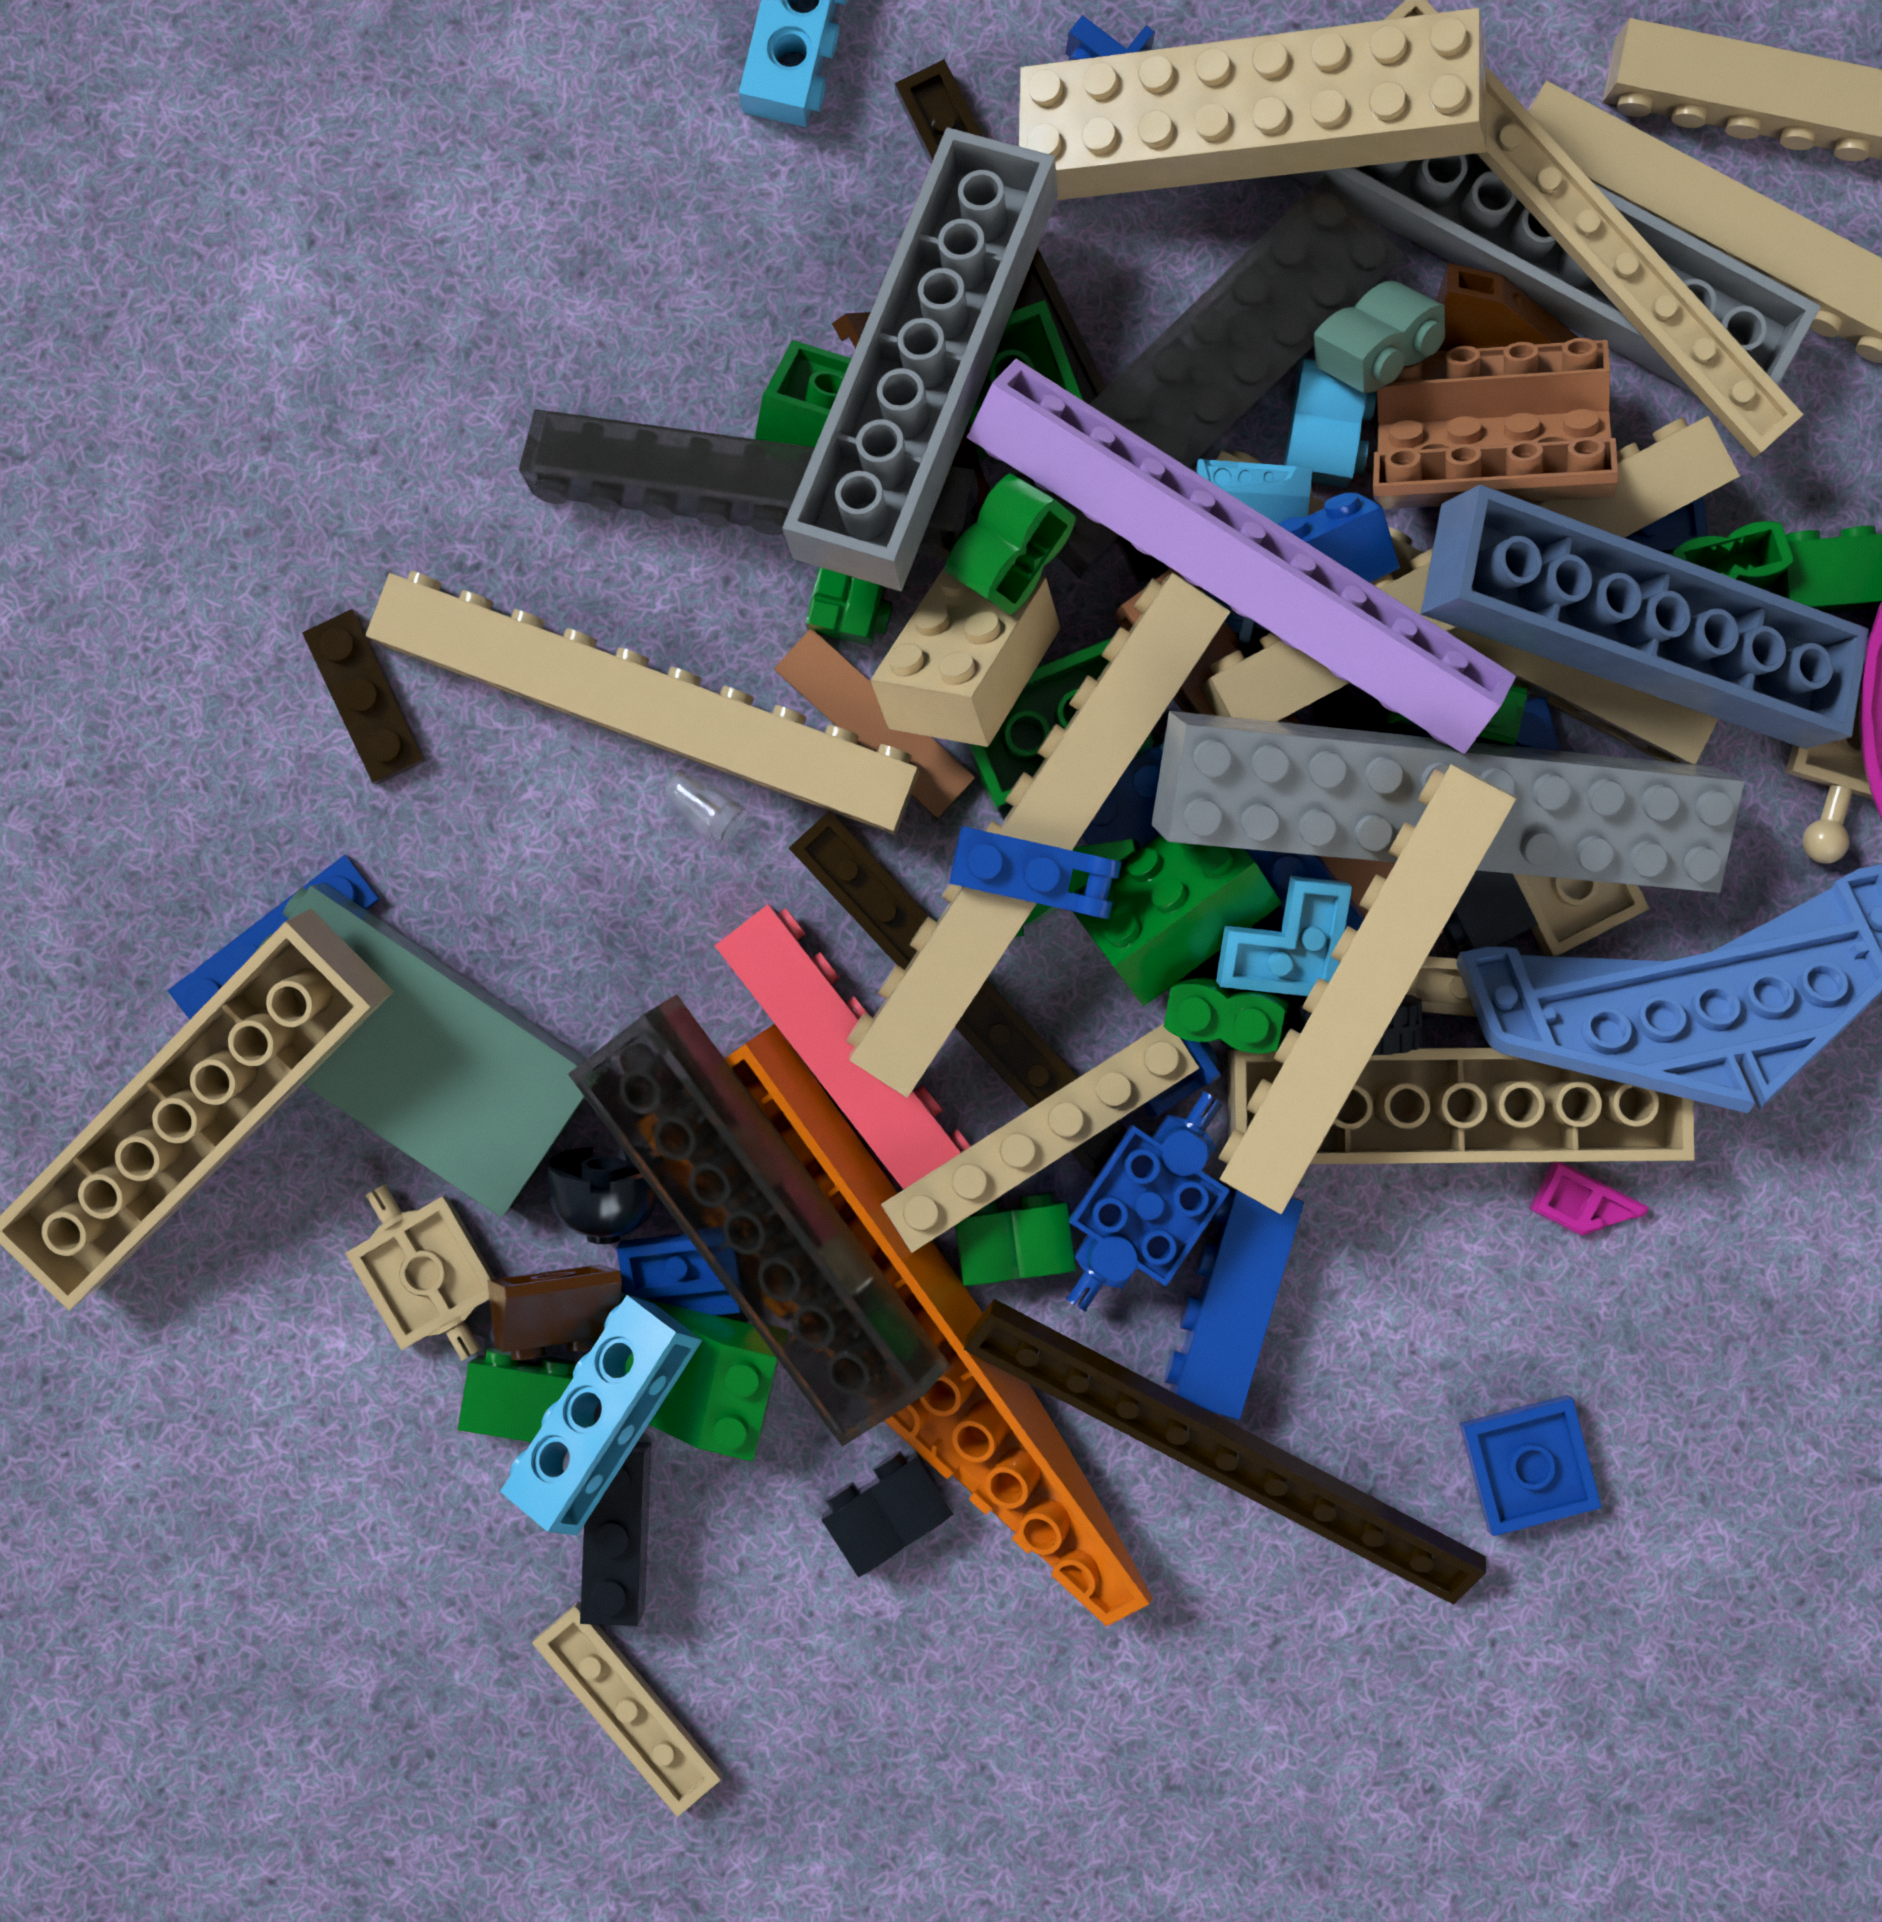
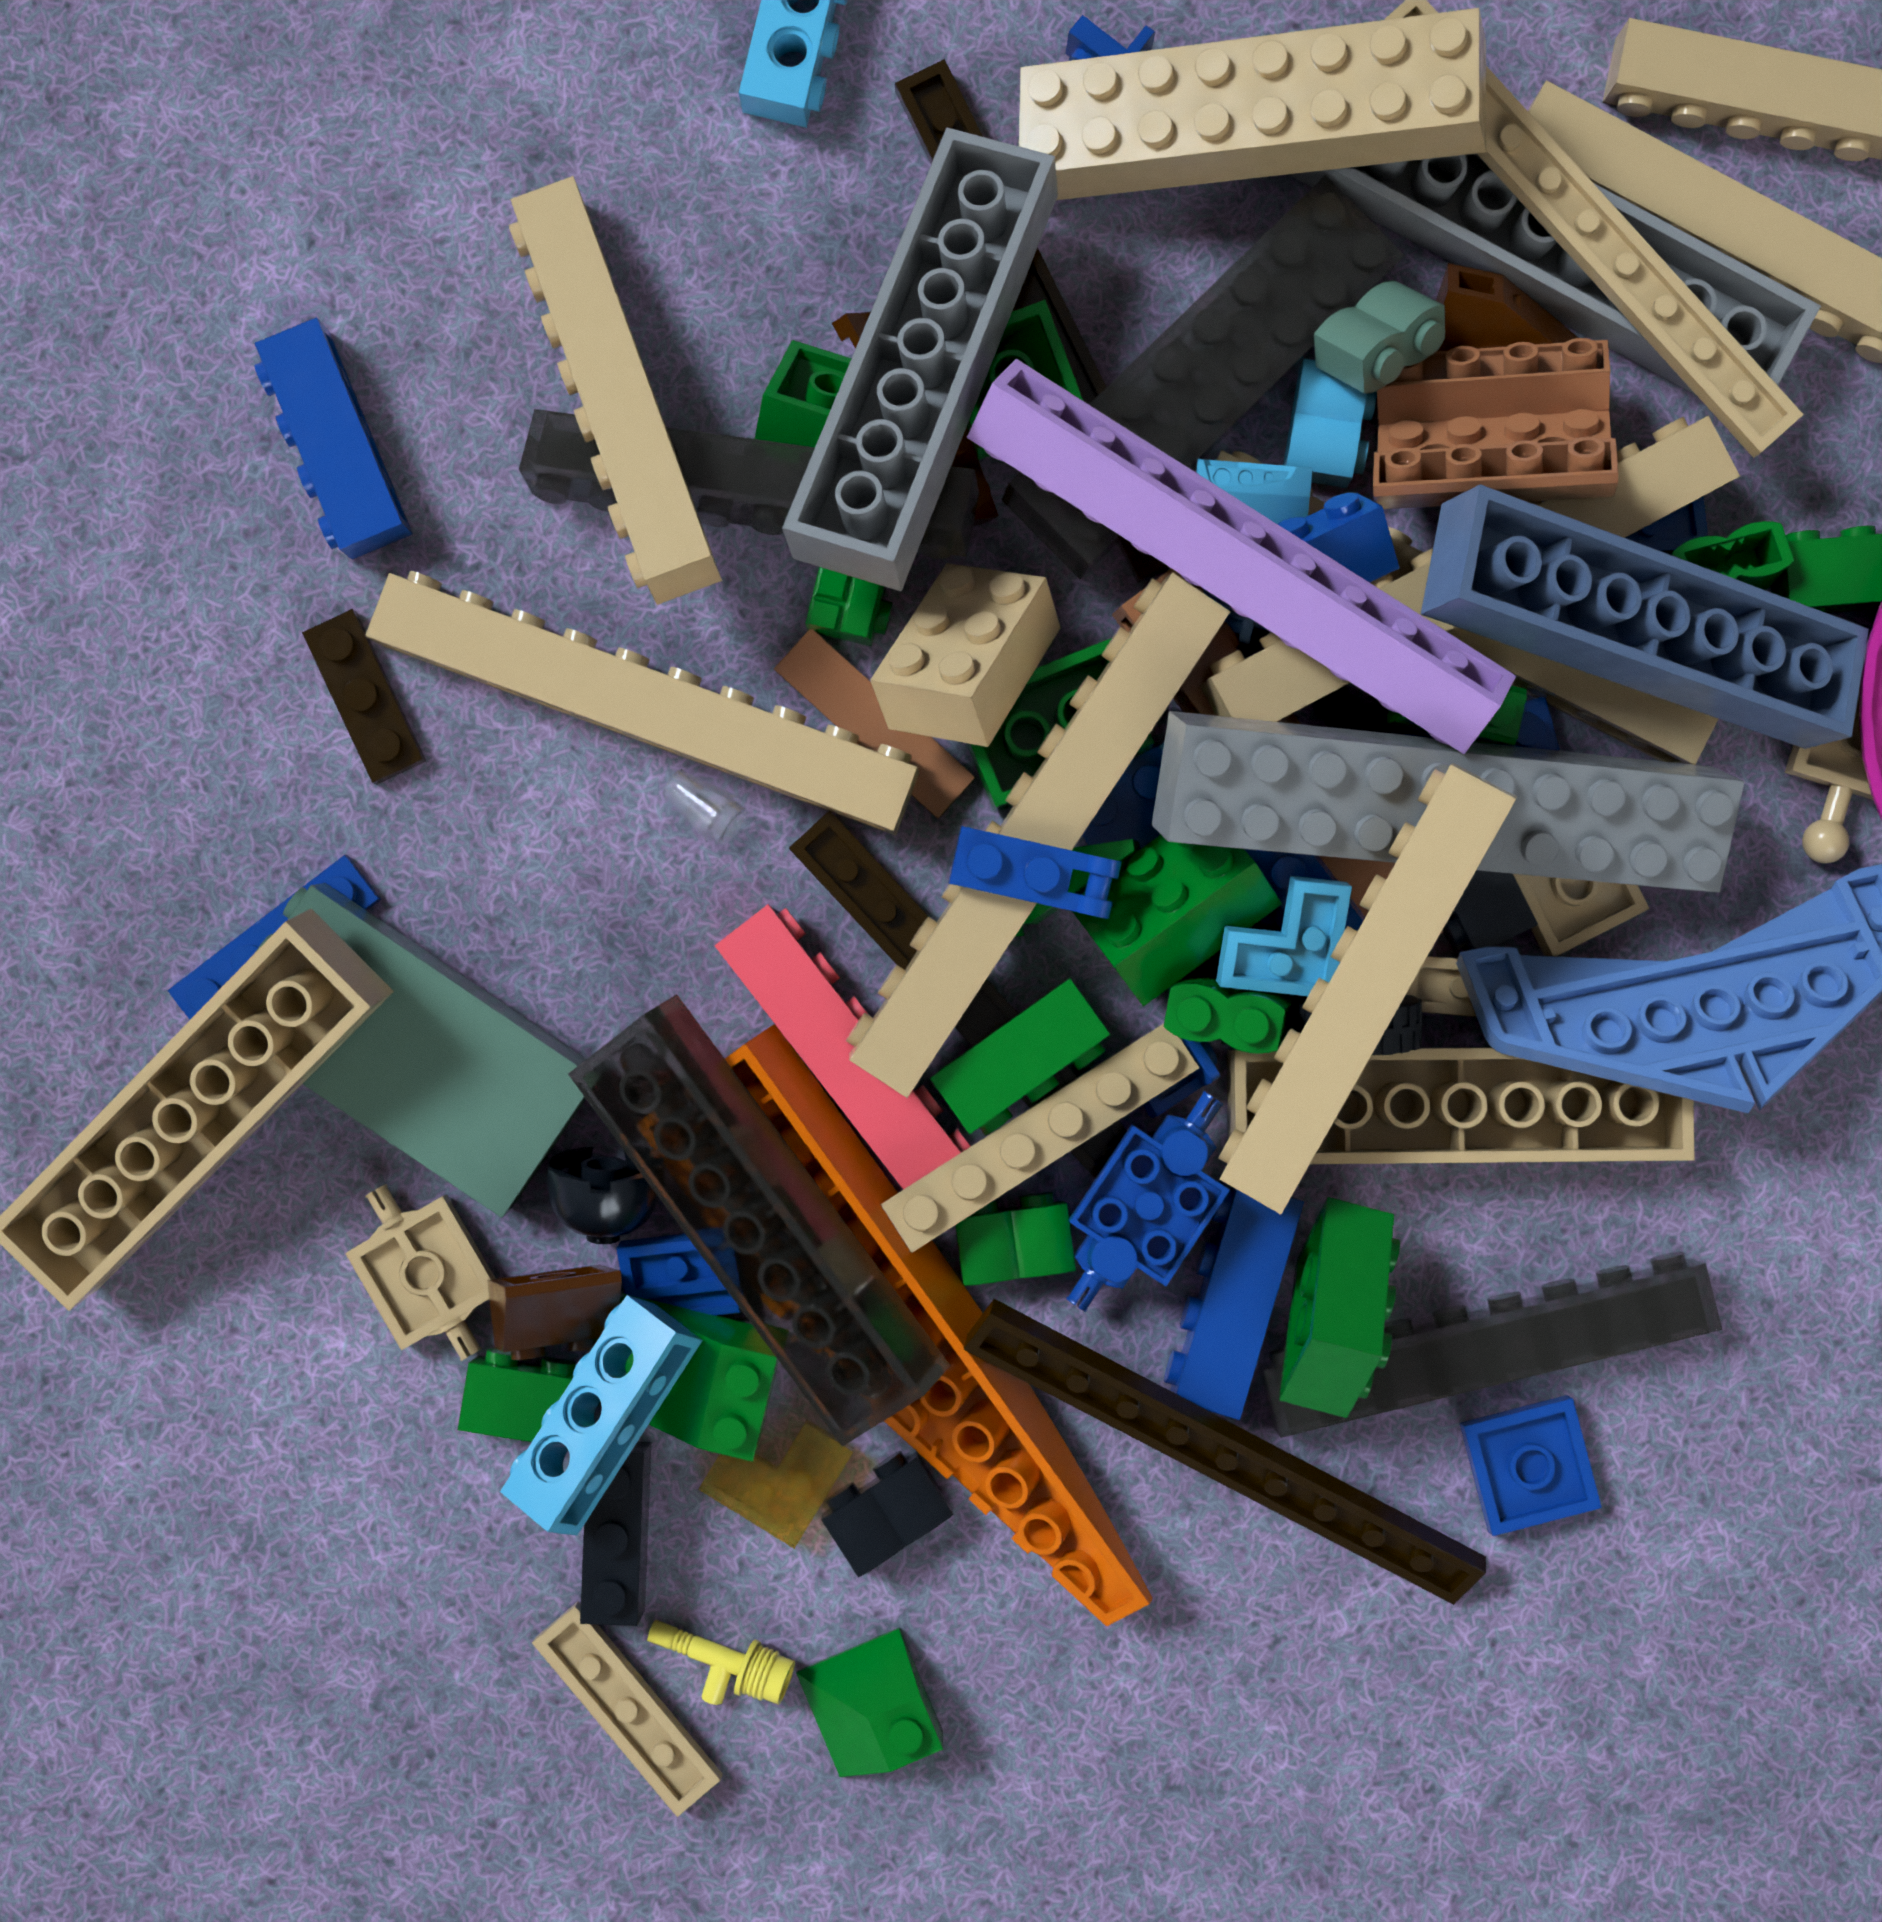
(332, 438): none -> blue brick
(615, 393): none -> tan brick
(758, 1672): none -> light yellow piece
(785, 1495): none -> clear yellow plate
(872, 1707): none -> green slope
(1010, 543): green brick -> none
(1021, 1058): none -> green brick
(1340, 1308): none -> green brick
(1521, 1338): none -> clear smoke brick
(1581, 1201): dark pink tile -> none

